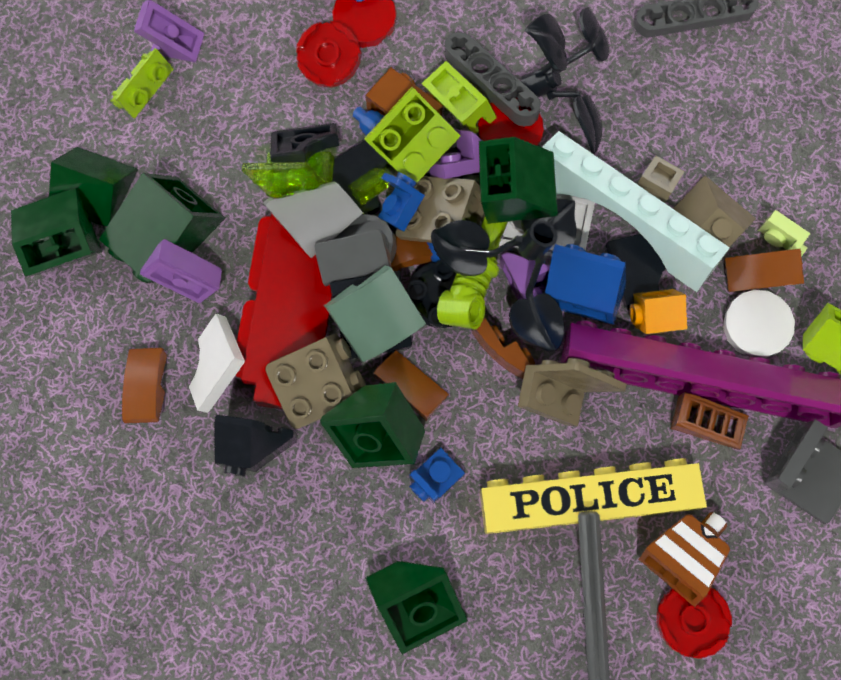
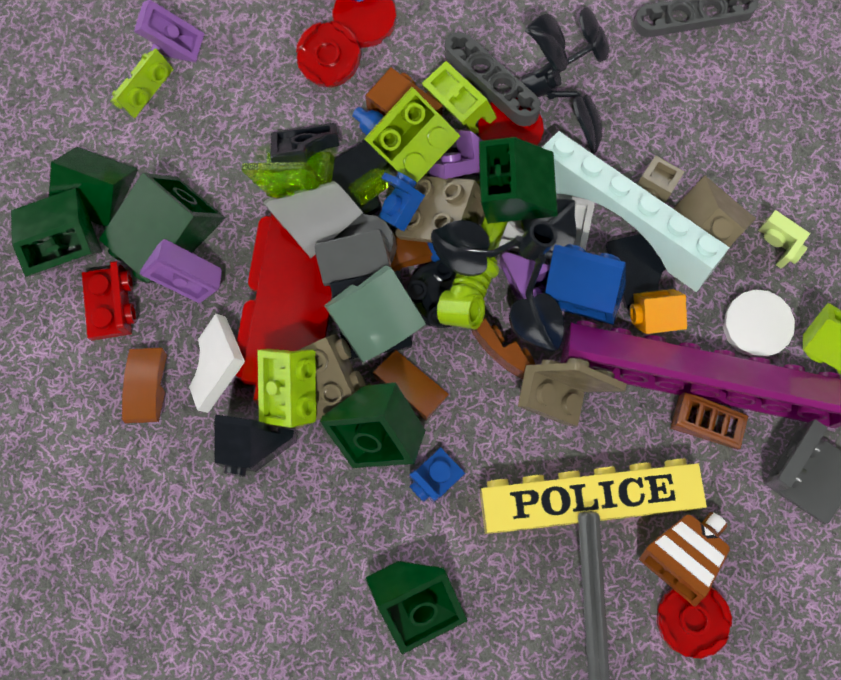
(107, 302): none -> red bracket
(287, 387): none -> lime bracket
(764, 270): dark orange slope -> none

